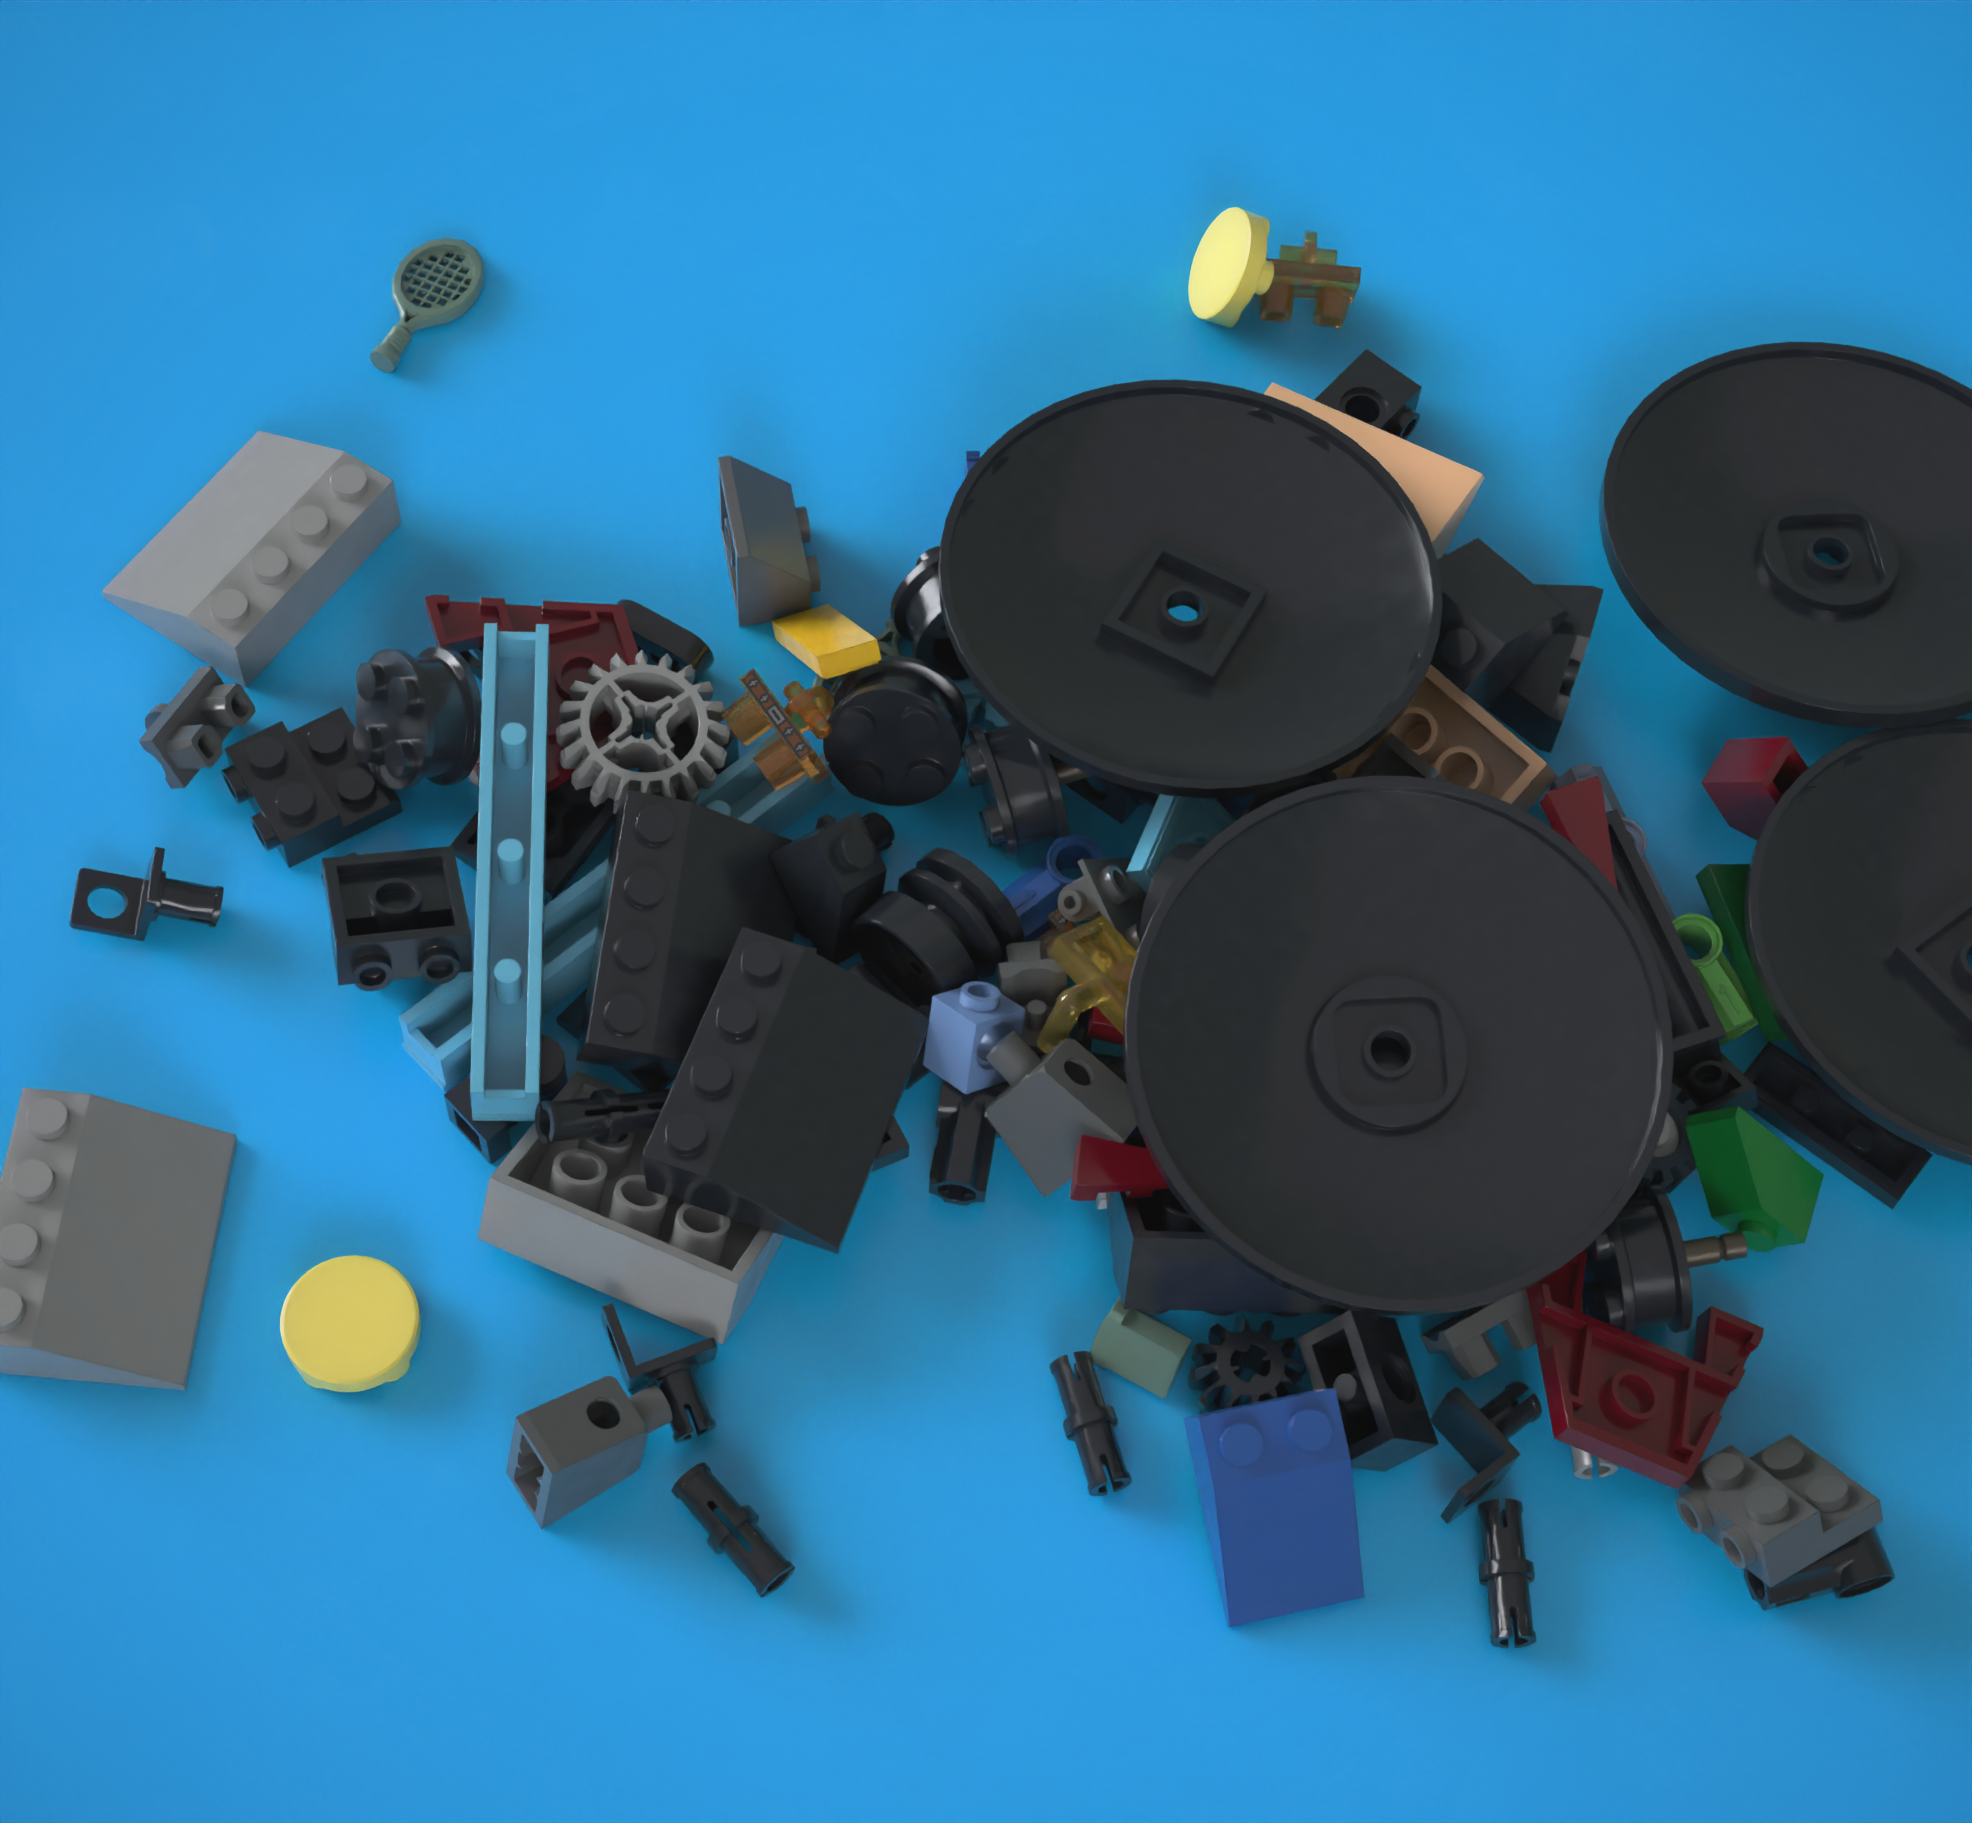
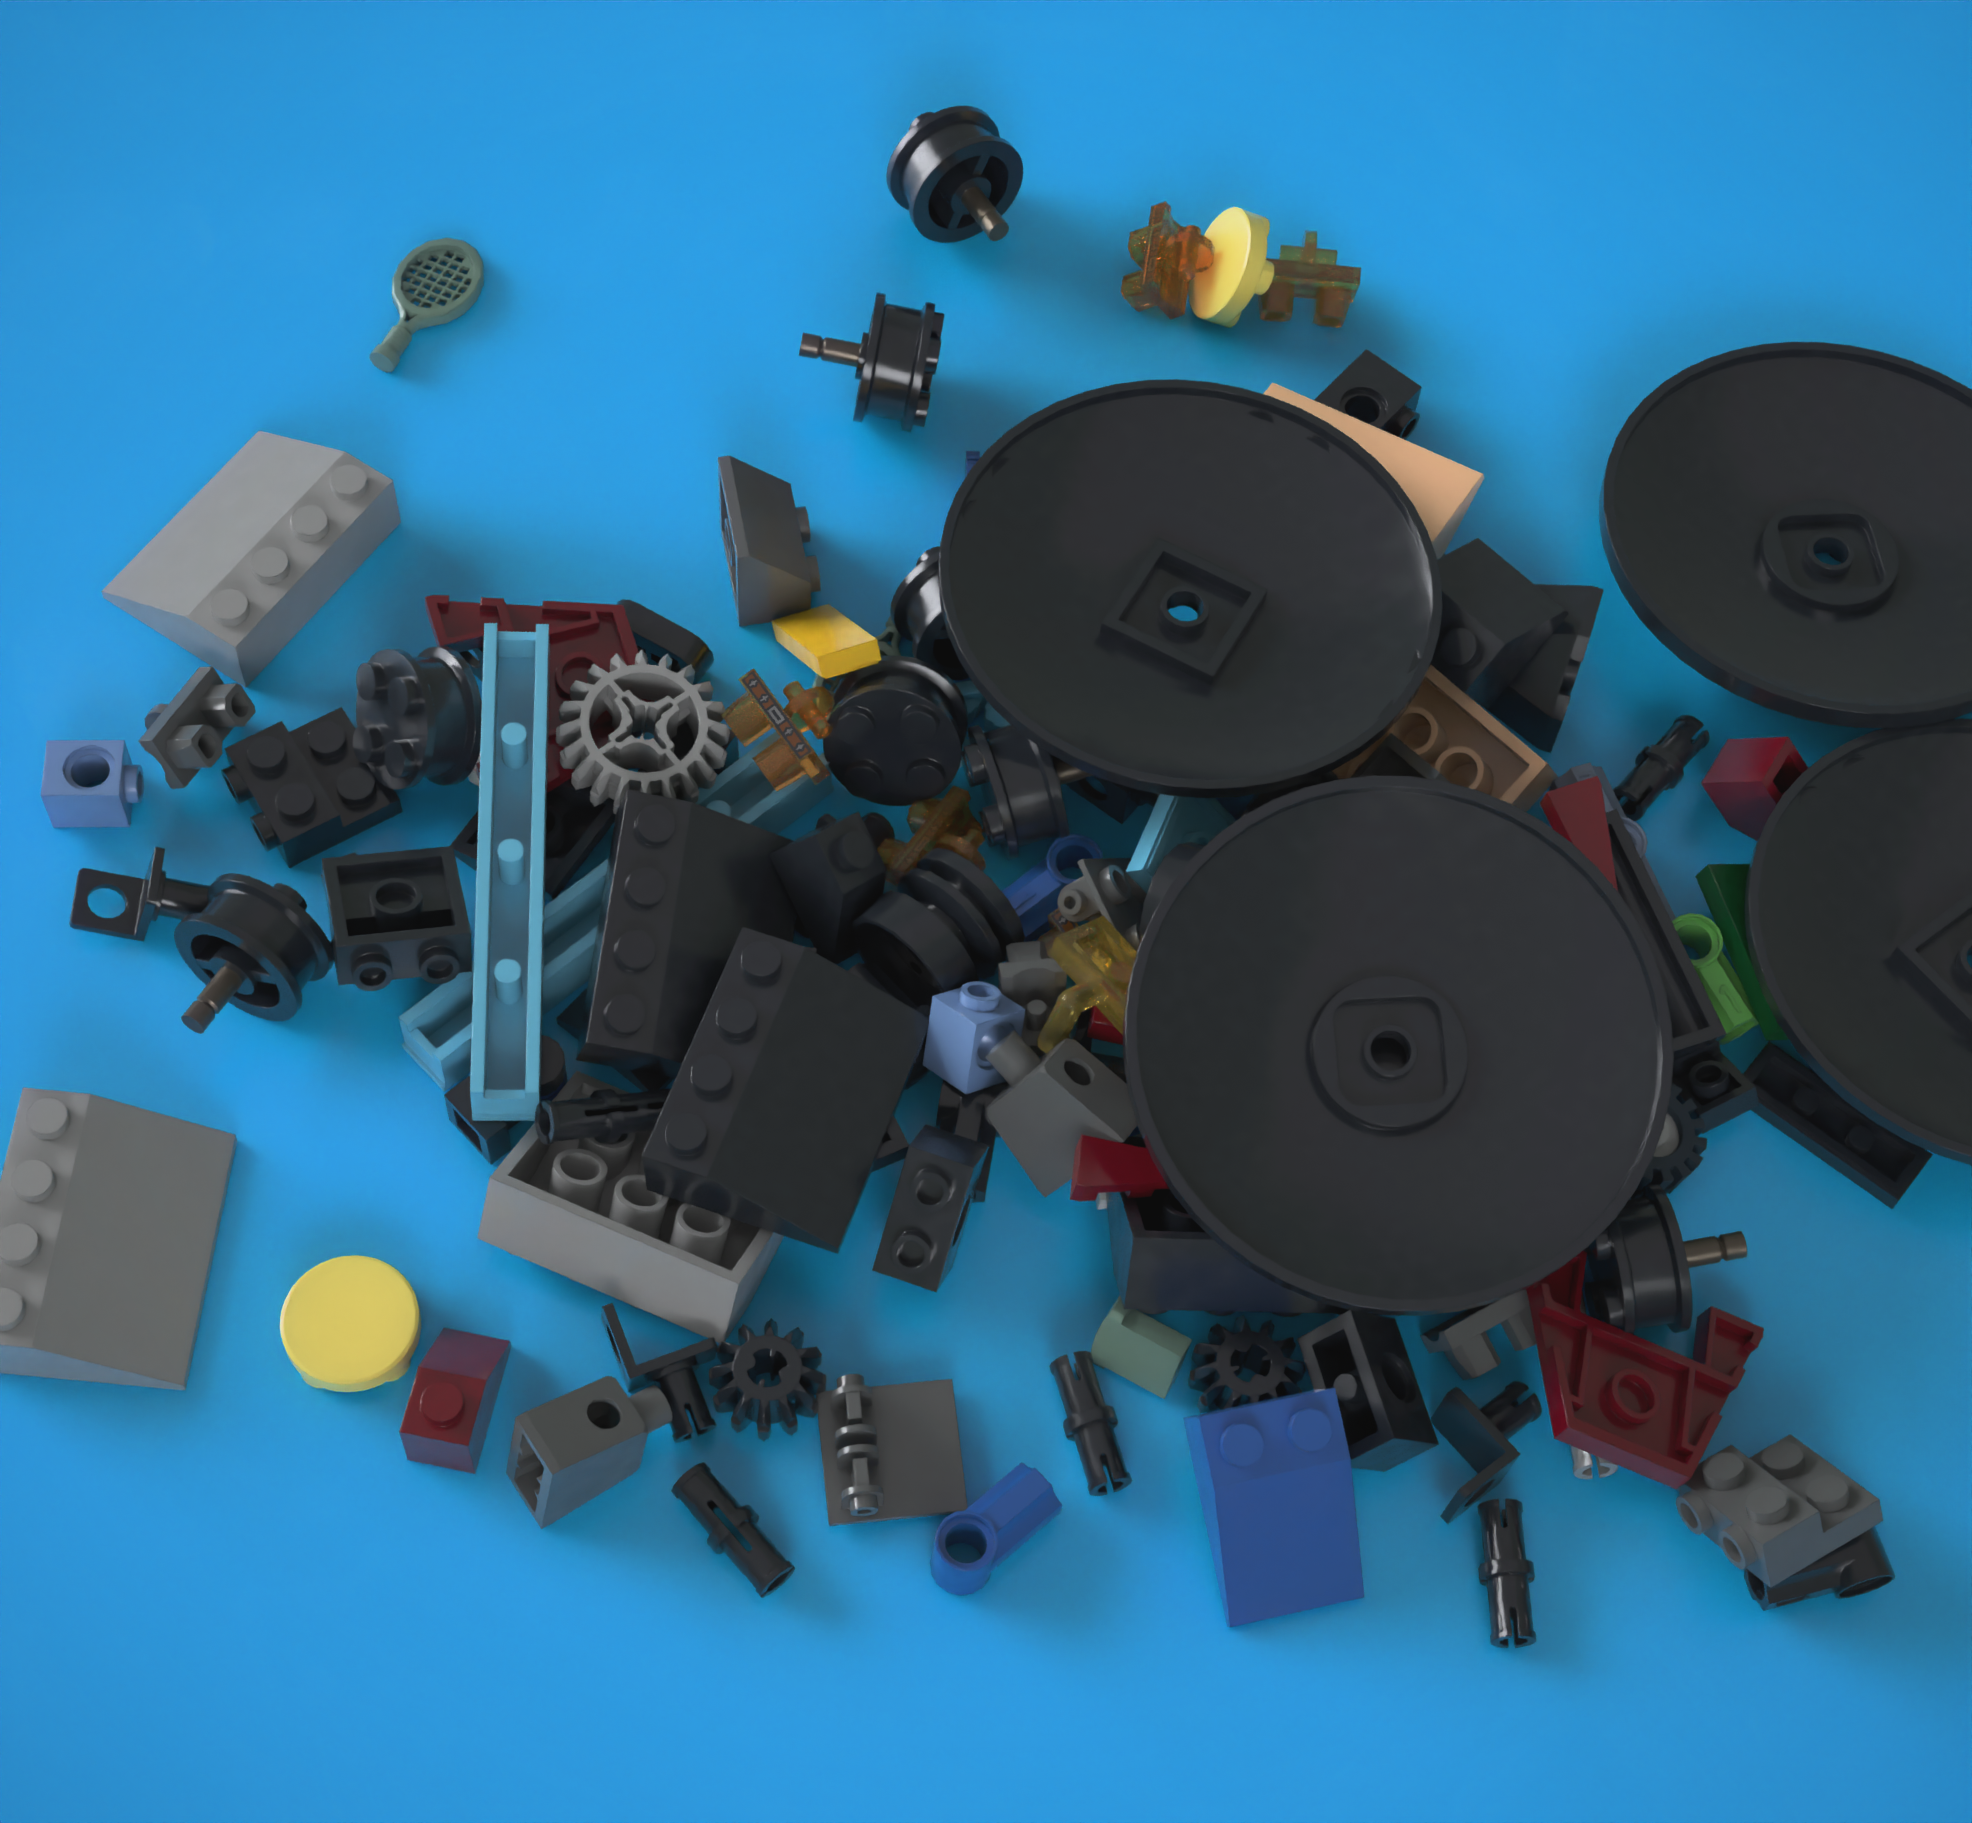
(77, 763): none -> medium blue brick
(251, 950): none -> black wheel
(454, 1400): none -> slope
(771, 1355): none -> black gear
(890, 1451): none -> dark grey hinge
(891, 361): none -> black wheel
(930, 1207): none -> black brick
(936, 824): none -> clear orange hips
(955, 175): none -> black wheel
(995, 1527): none -> blue piece
(1168, 262): none -> clear orange hips
(1660, 766): none -> black pin
(1753, 1178): green slope -> none

